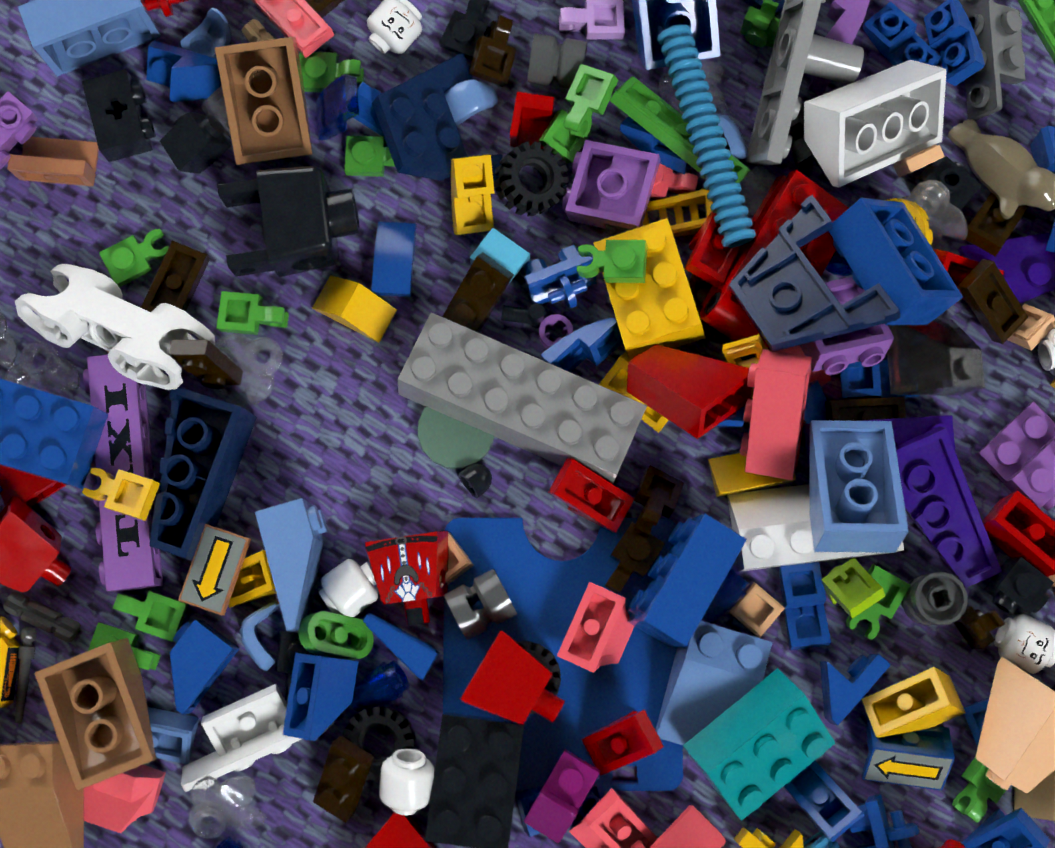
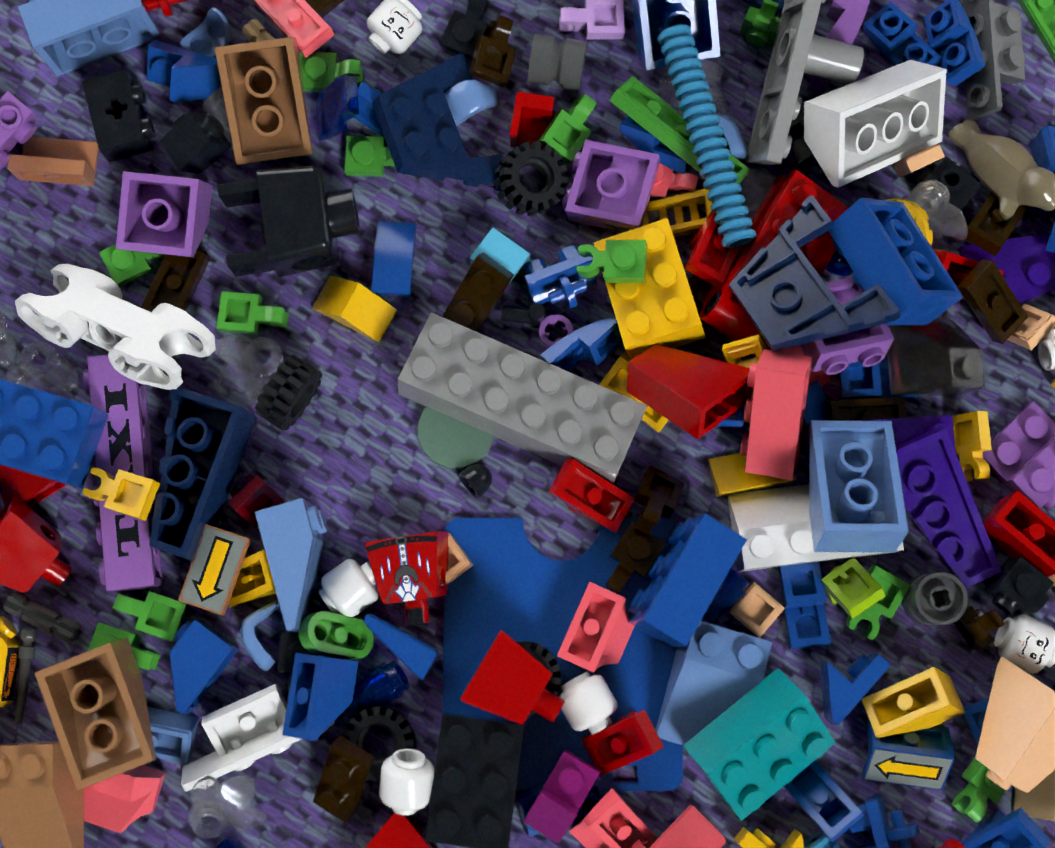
(162, 214): none -> medium lavender slope
(206, 363): dark brown plate -> none
(254, 497): none -> dark red tile
(288, 392): none -> black tyre
(471, 194): yellow slope -> none
(493, 597): dark grey wheel -> none
(588, 94): bright green plate -> none
(588, 703): none -> white head
(971, 440): none -> yellow plate

